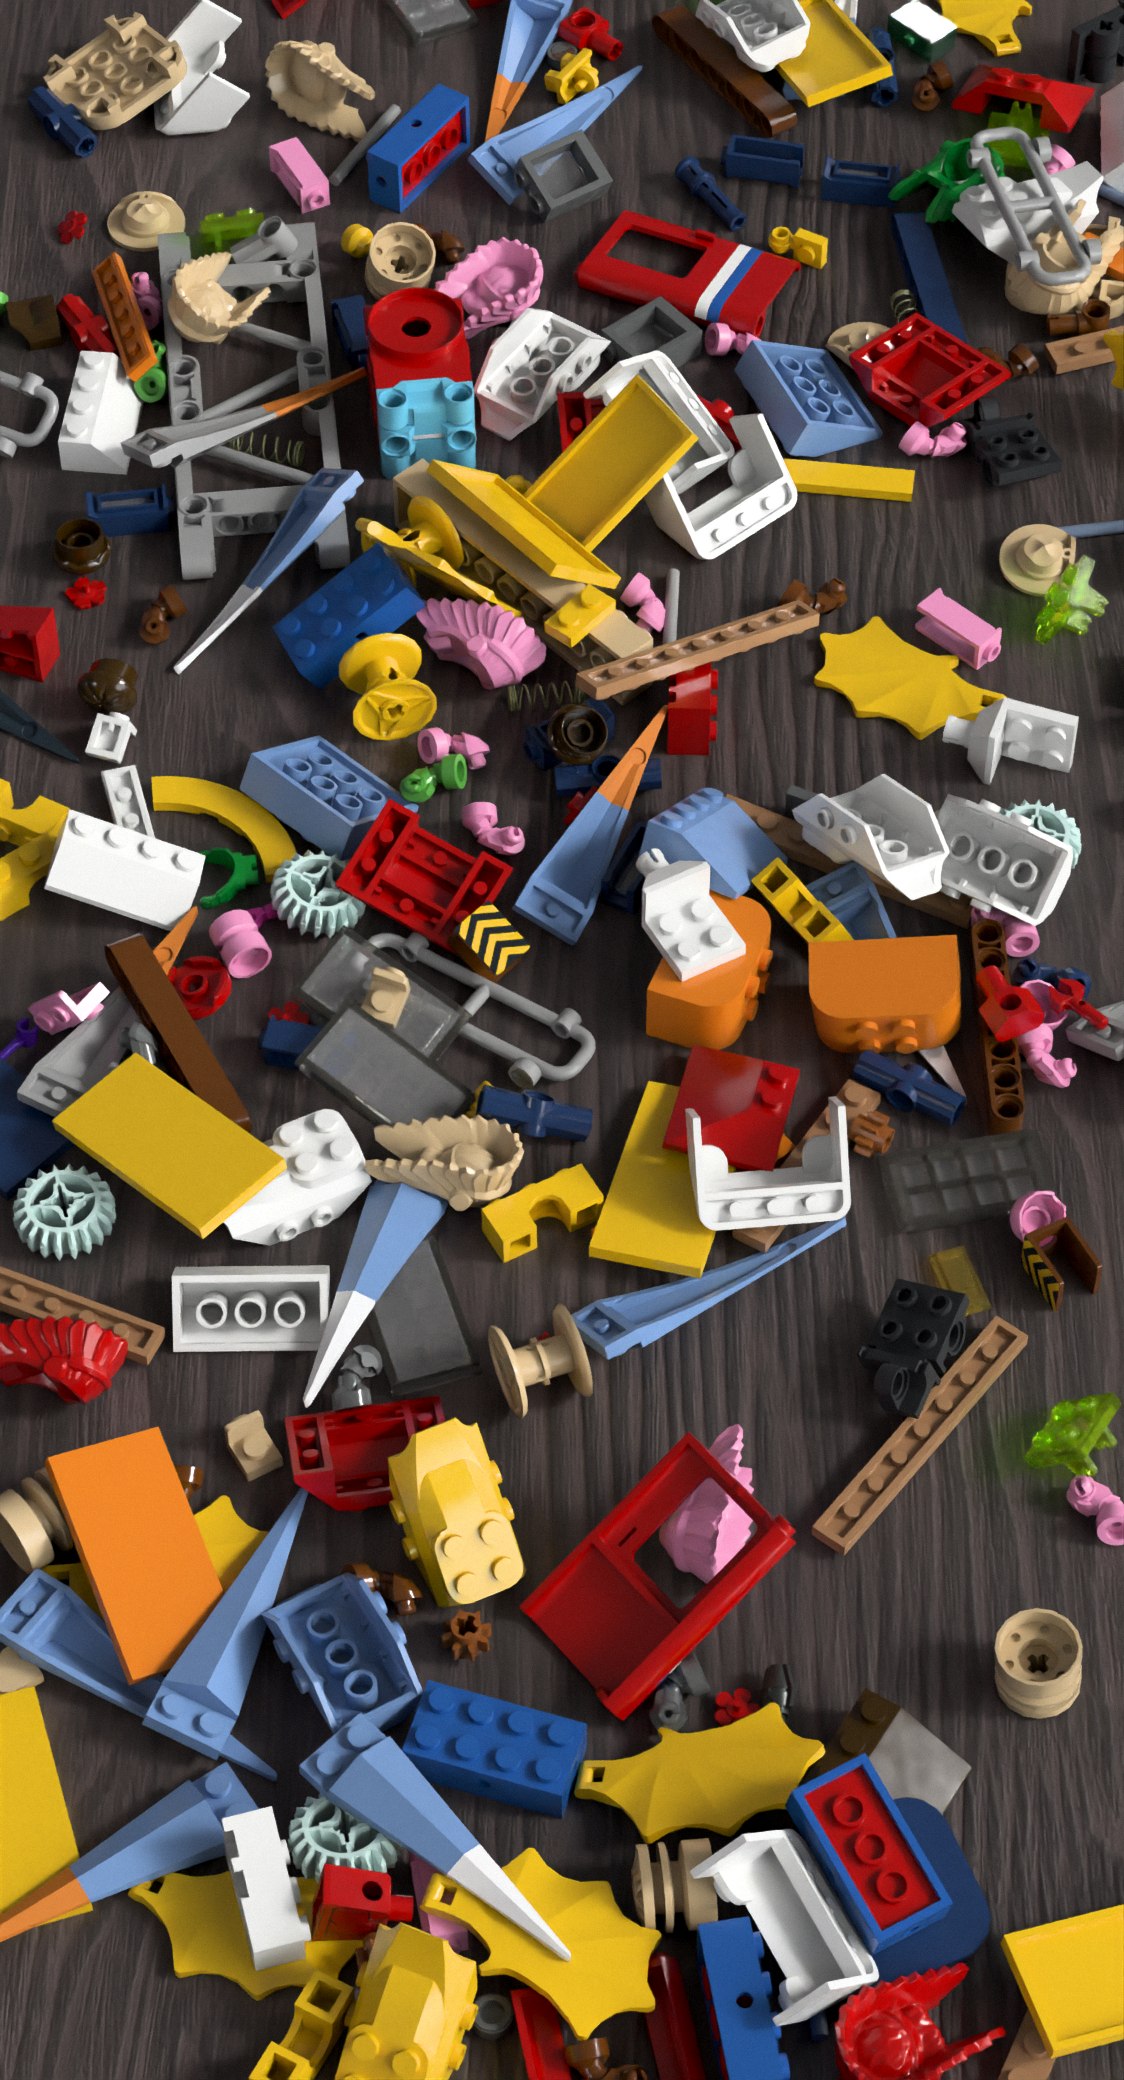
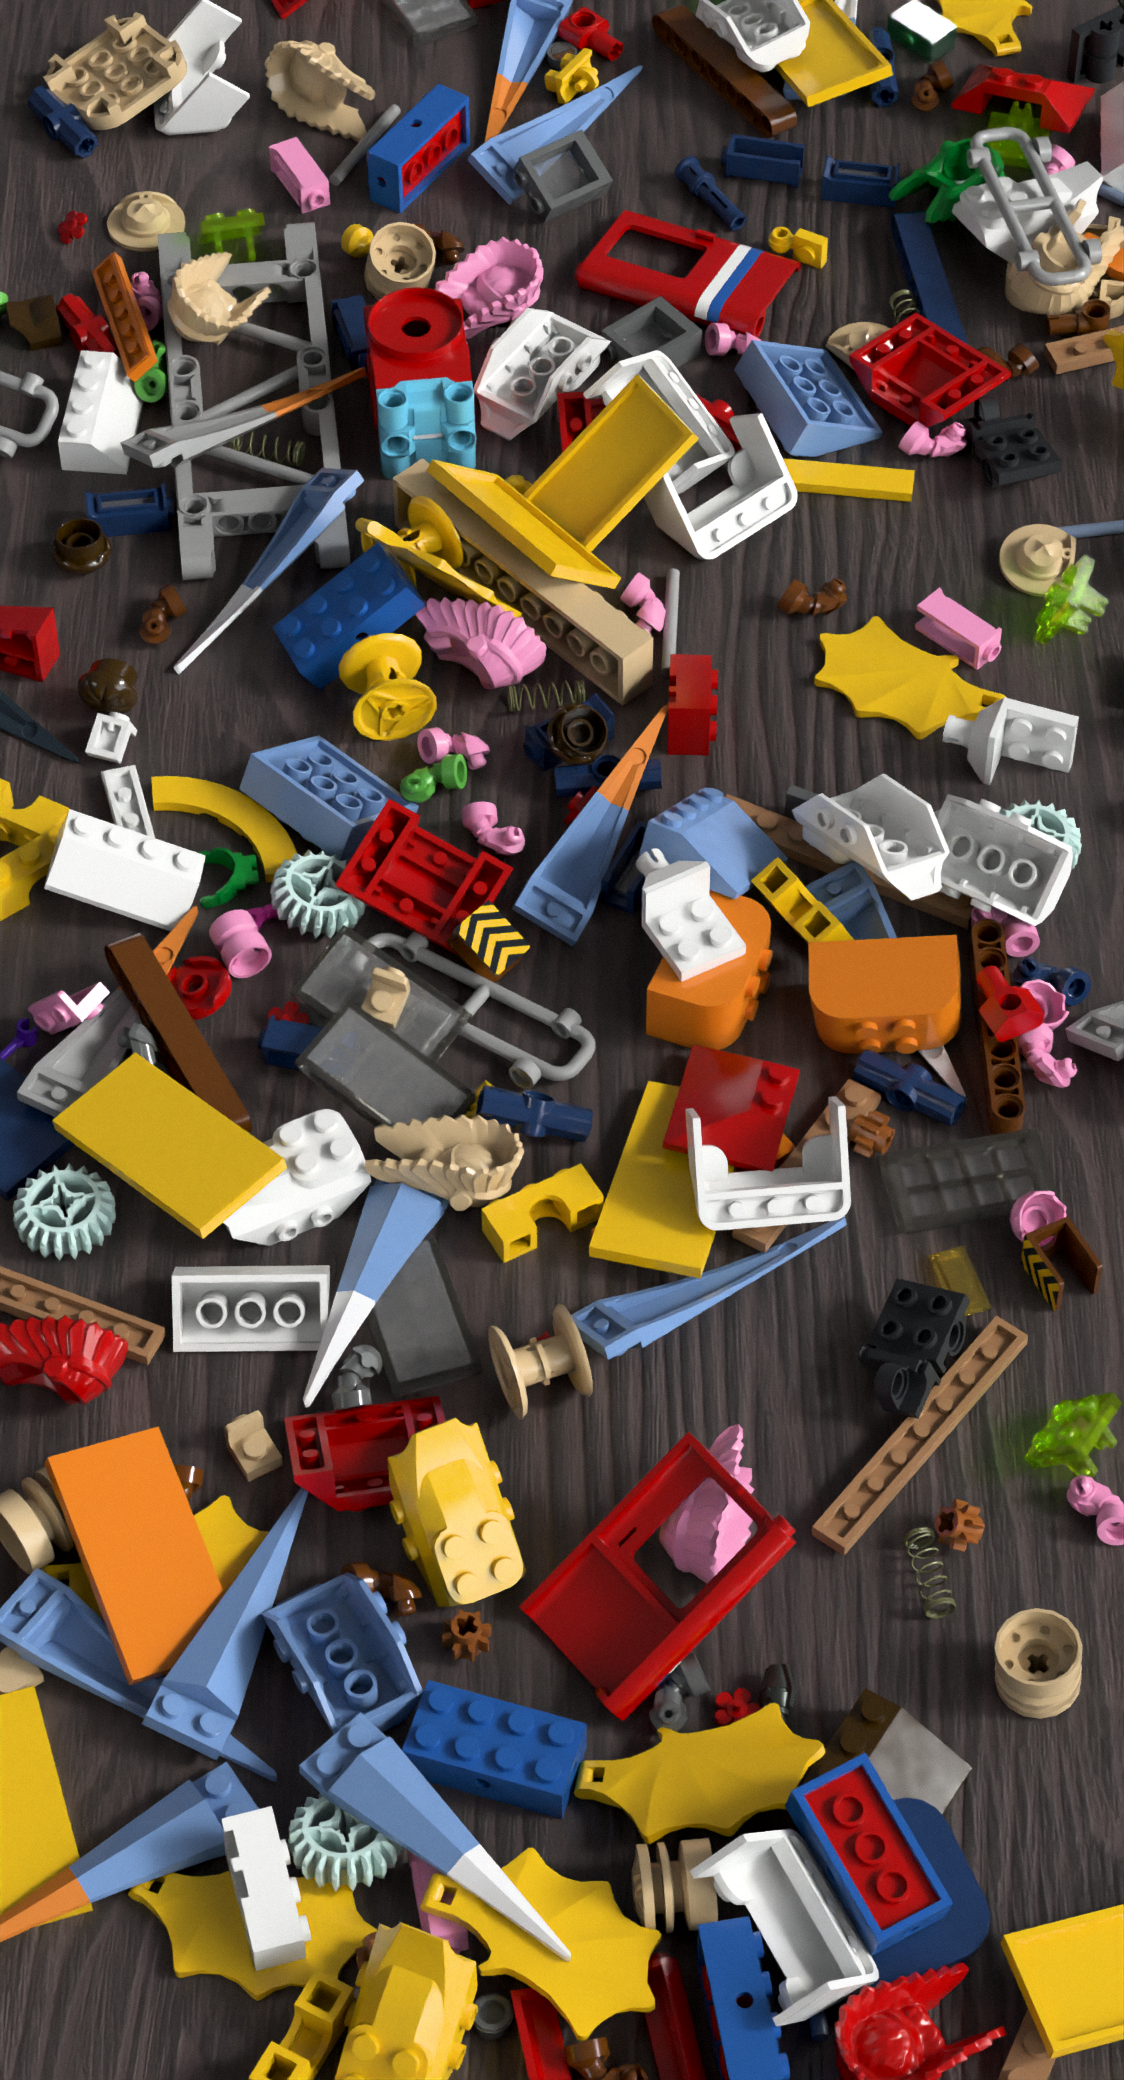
(86, 594): red plant -> none
(271, 240): light grey piece -> none
(354, 1902): red torso -> none
(580, 615): yellow plate -> none
(697, 650): medium nougat plate -> none
(918, 1545): none -> olive piece
(959, 1525): none -> dark orange gear
(1073, 1001): red bar -> none

